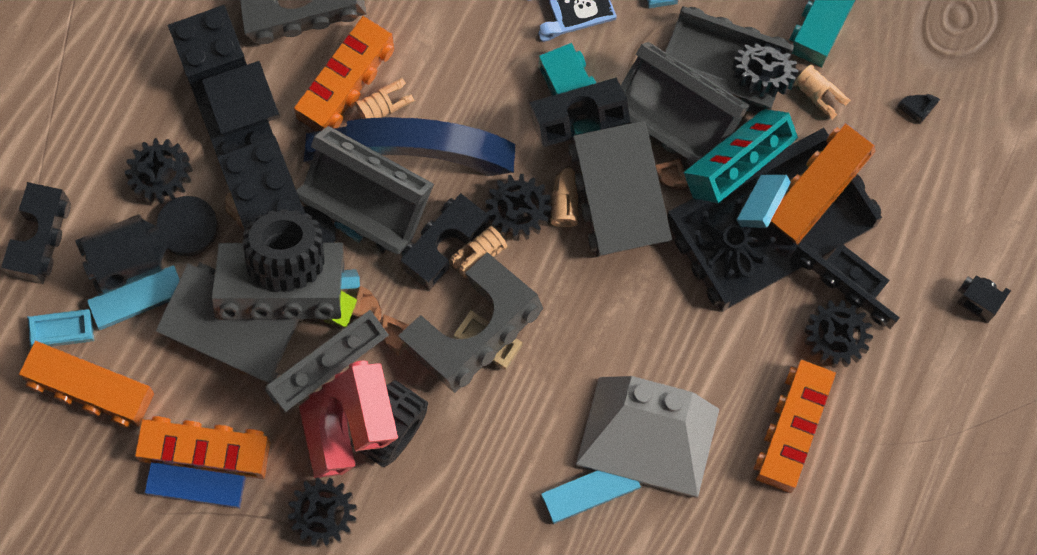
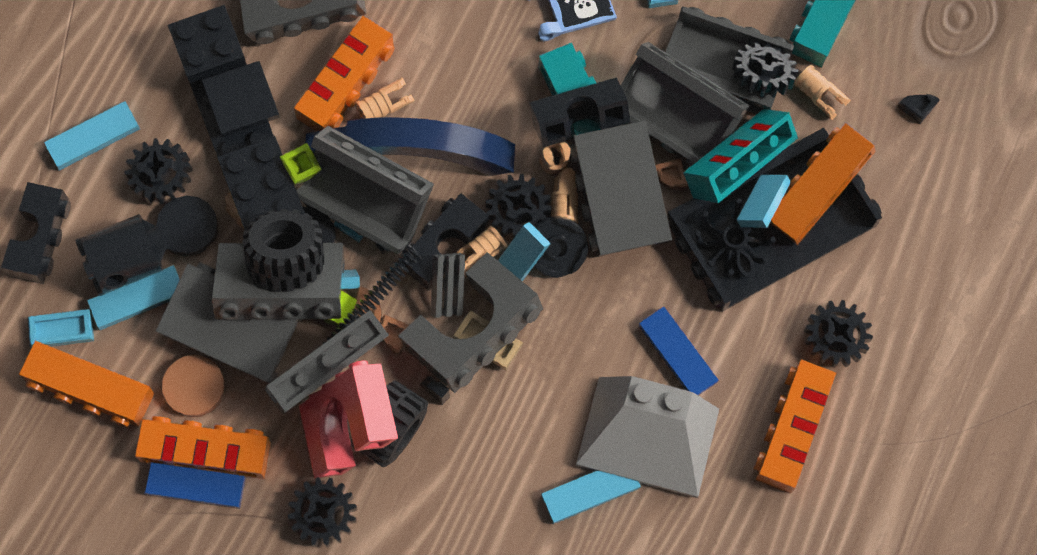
(92, 135): none -> medium azure tile
(193, 386): none -> nougat tile
(301, 164): none -> lime slope
(363, 307): none -> black piece
(436, 389): none -> black tile
(452, 285): none -> dark grey tile
(524, 251): none -> medium azure tile
(560, 150): none -> light nougat hinge
(566, 249): none -> black tile
(678, 352): none -> blue tile
(852, 277): black bracket -> none
(982, 297): black brick -> none

